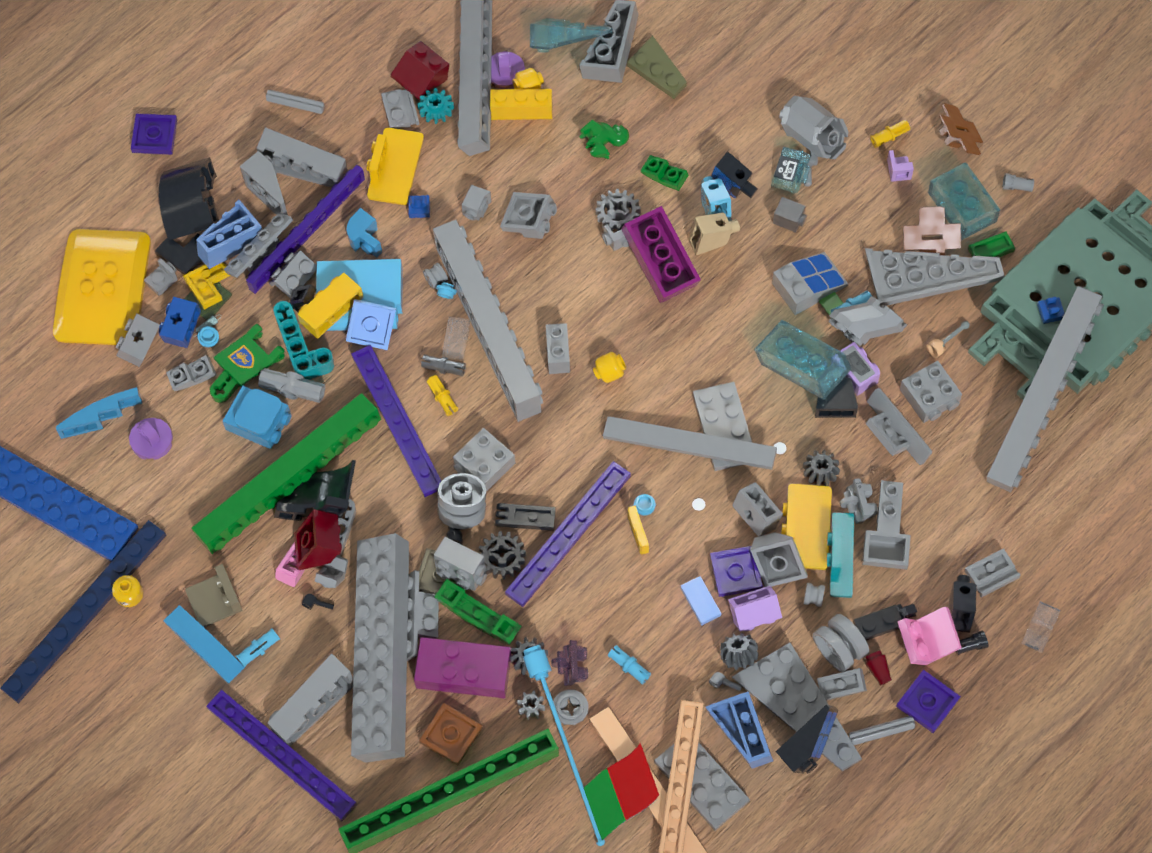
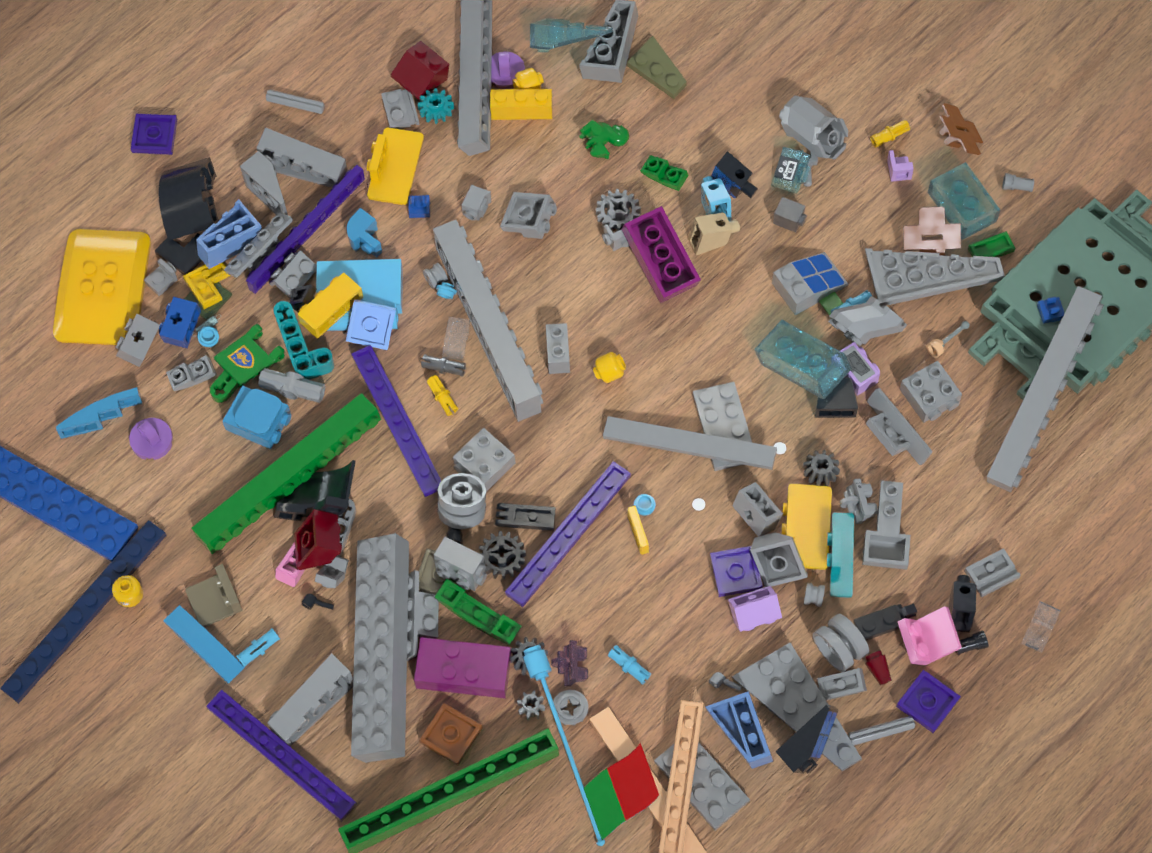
(700, 600): light blue tile -> none
(739, 651): dark grey gear -> none

